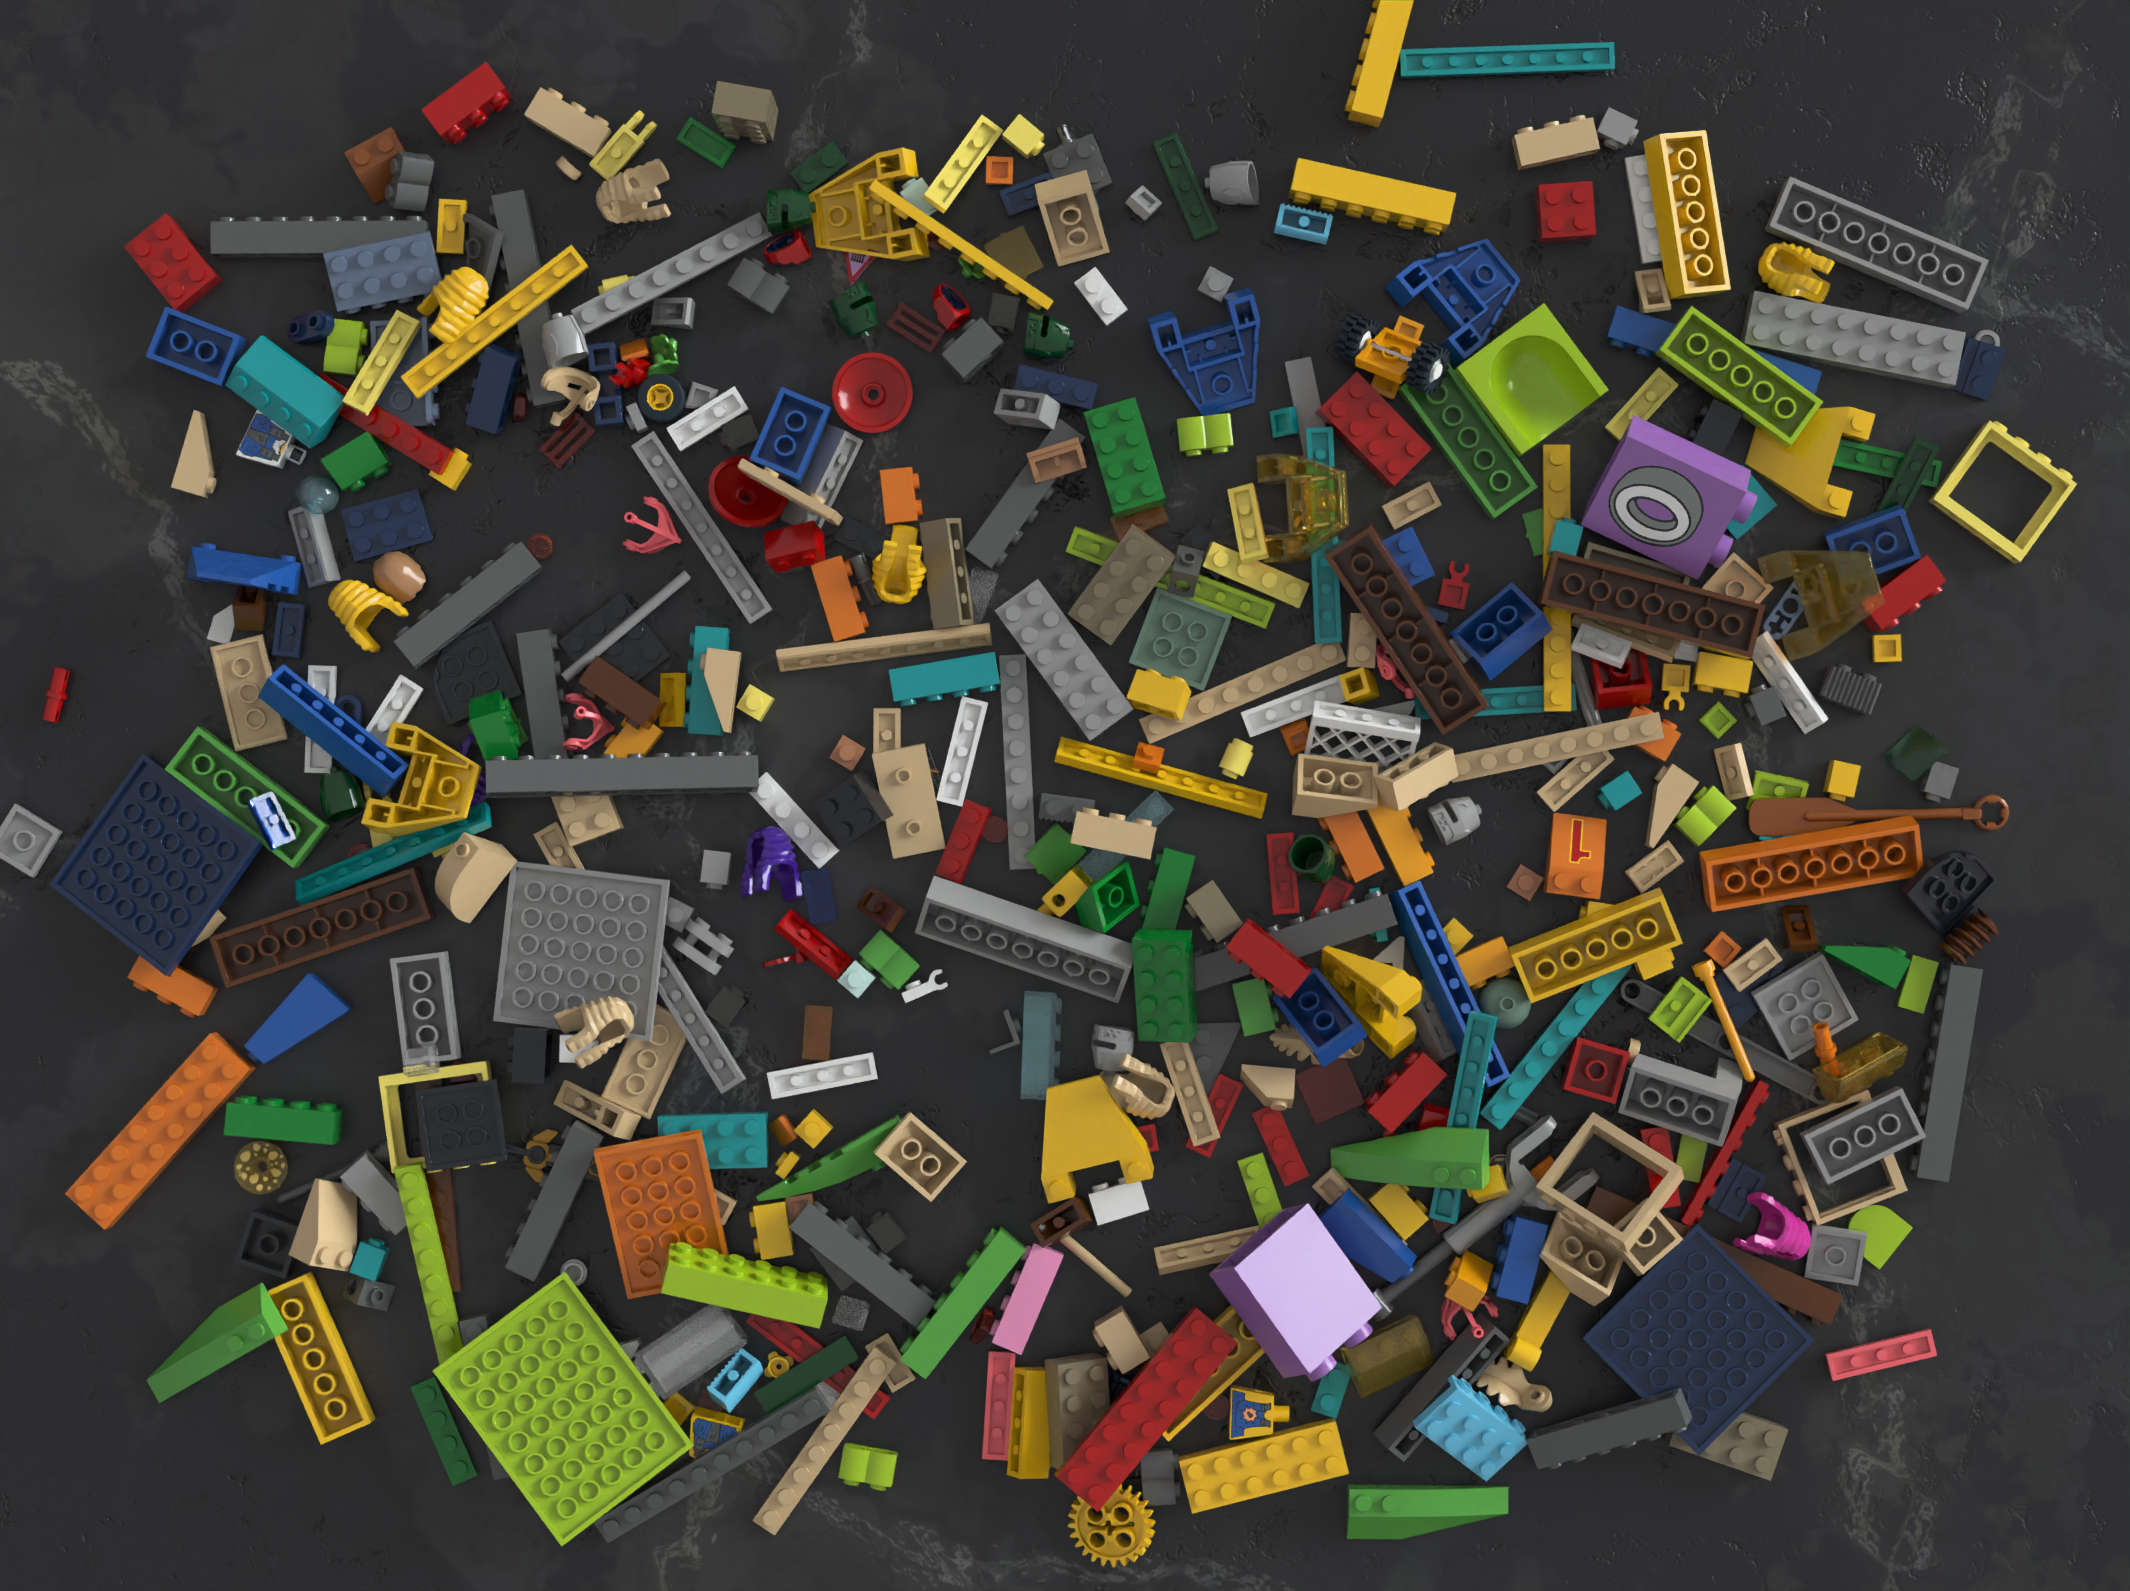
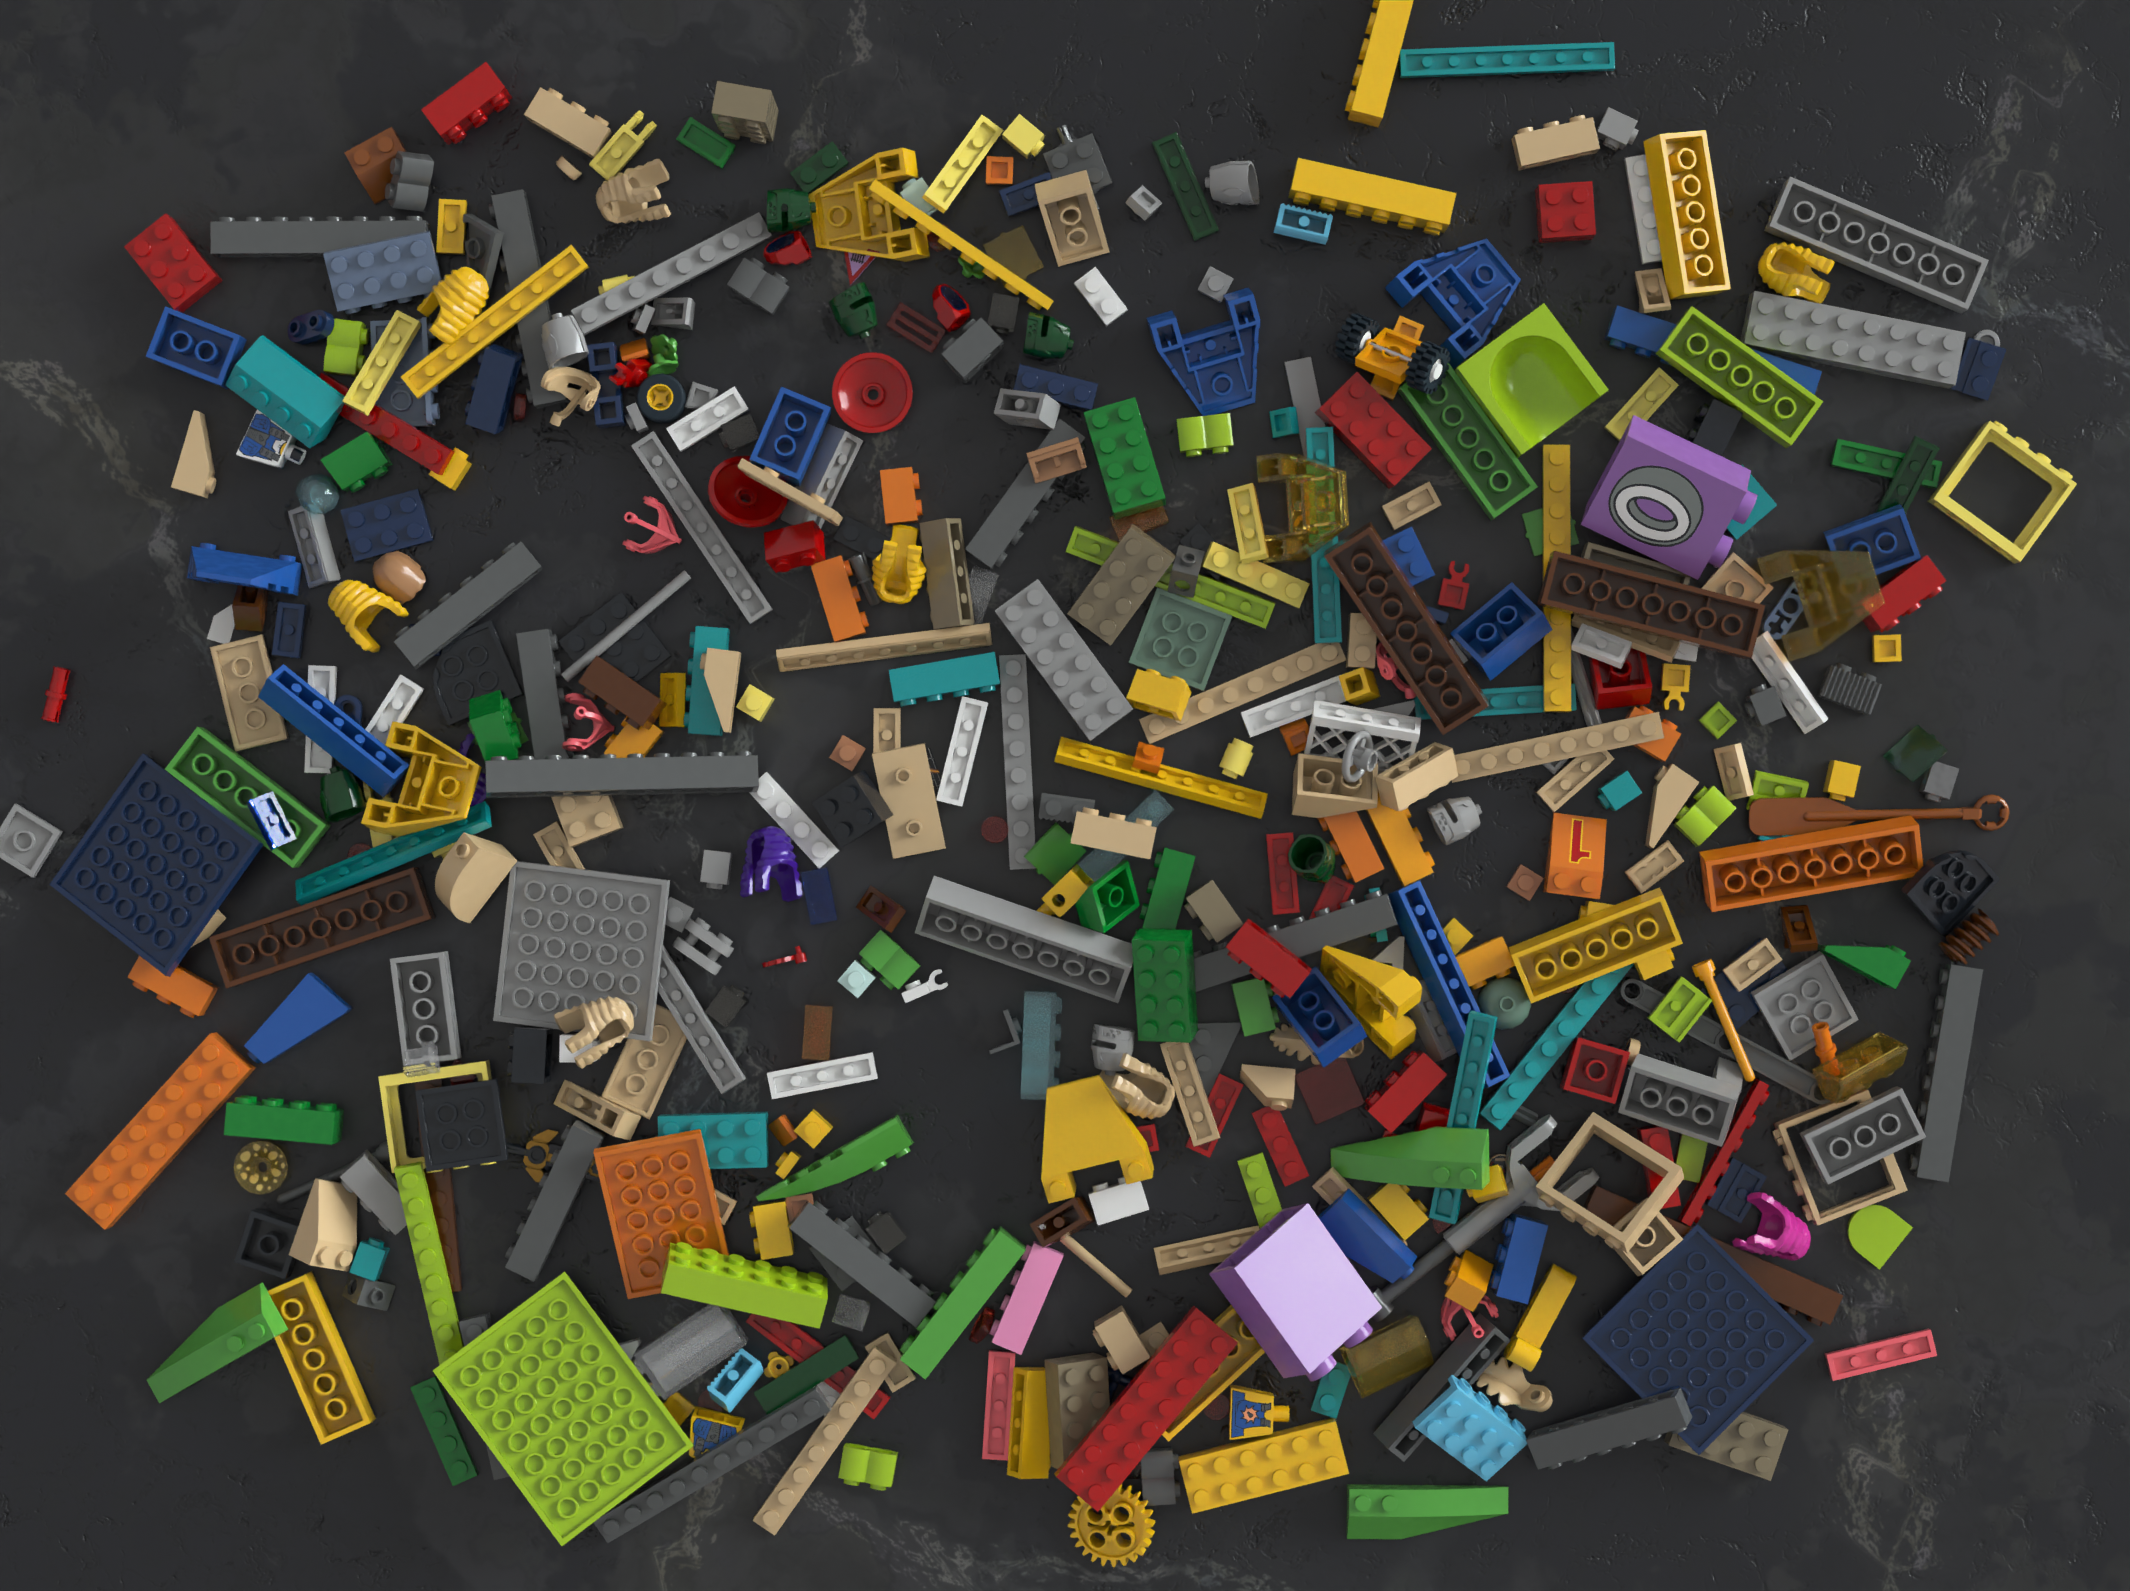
(541, 546): clear red tile -> none
(551, 455): clear red tile -> none
(575, 1270): light grey plate -> none
(641, 318): none -> light grey plate
(813, 944): red plate -> none
(920, 1156): tan slope -> none
(963, 841): red plate -> none
(1363, 757): none -> light grey piece
(1565, 537): teal brick -> none
(1581, 1260): tan slope -> none
(1721, 673): yellow brick -> none
(1722, 949): orange plate -> none
(1807, 463): yellow wedge -> none
(1835, 1254): light grey plate -> none
(1917, 984): lime tile -> none

